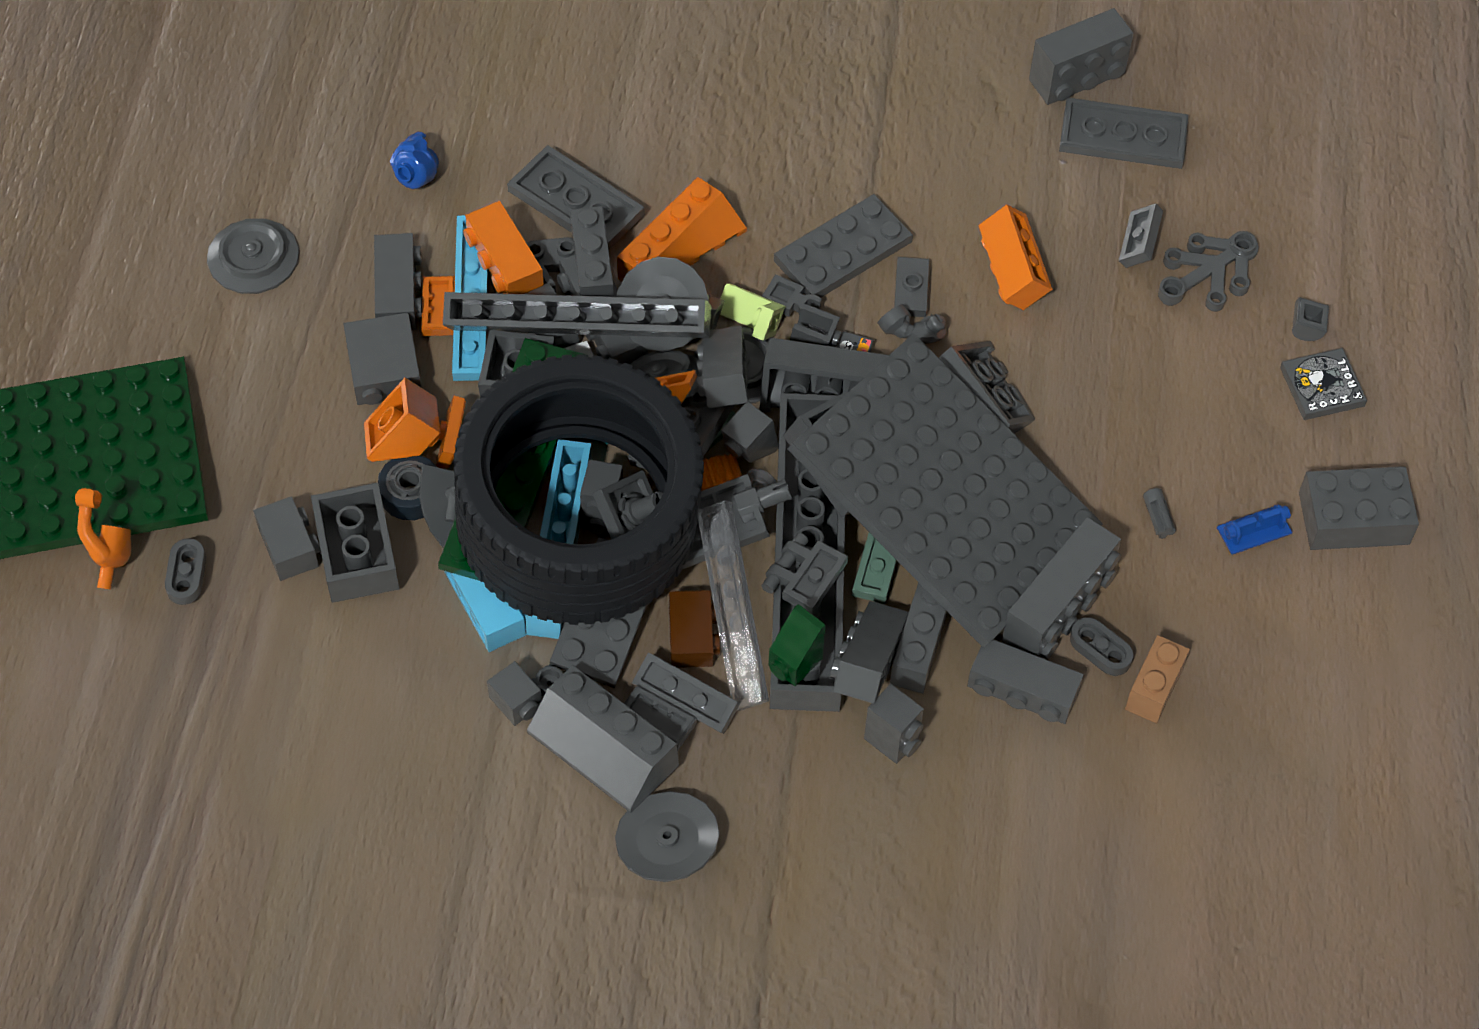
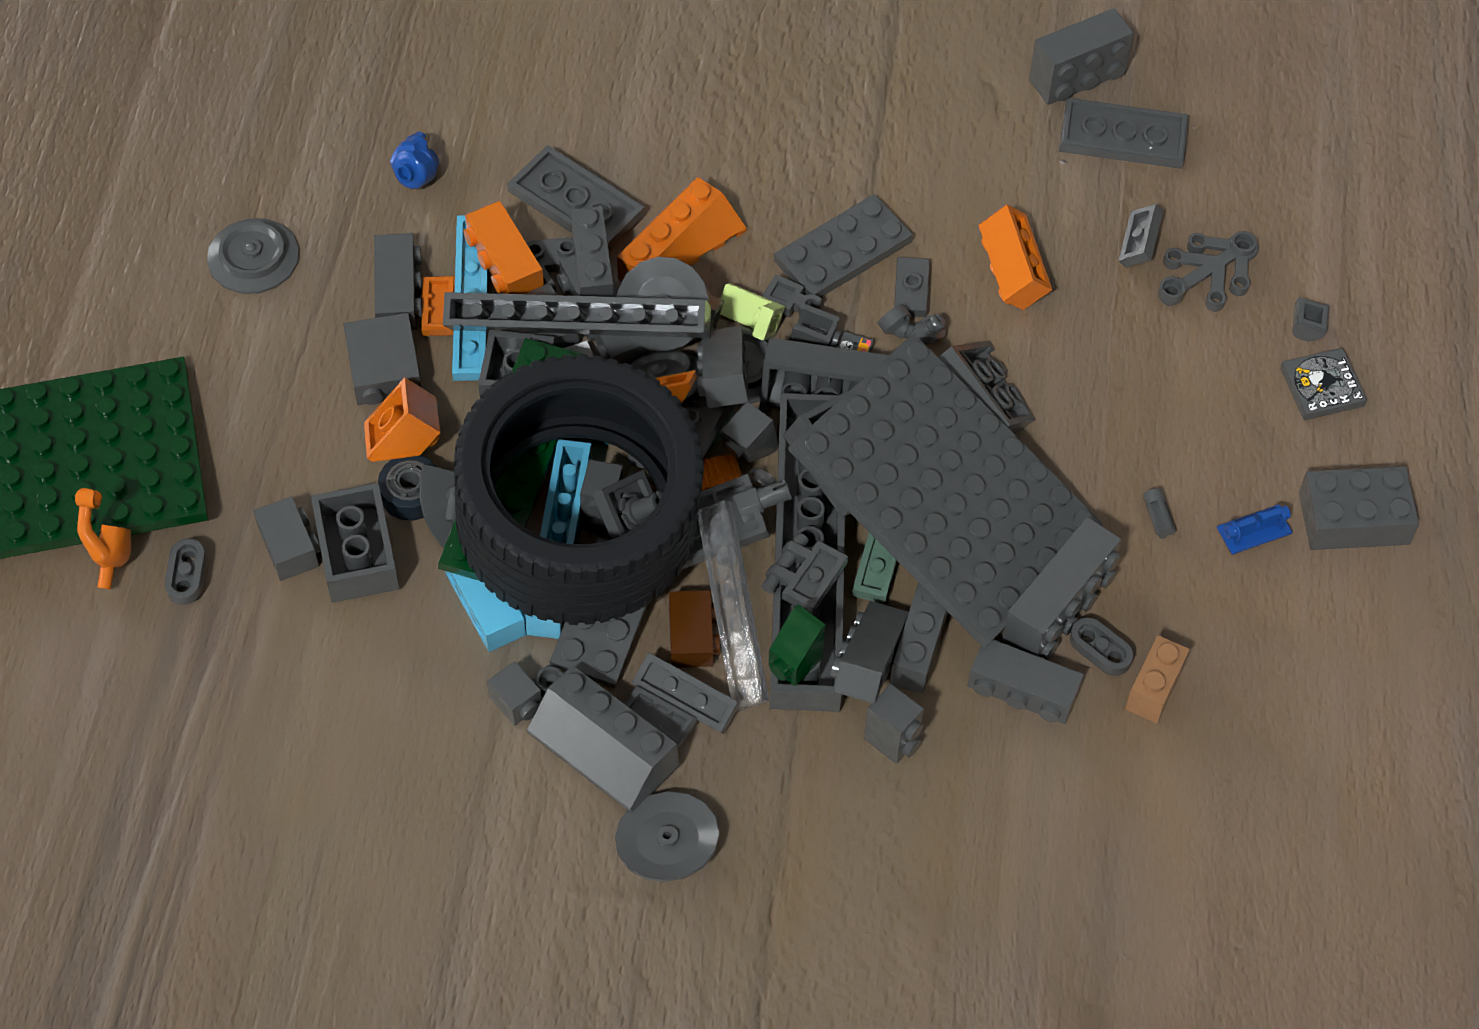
(449, 432): orange plate -> none

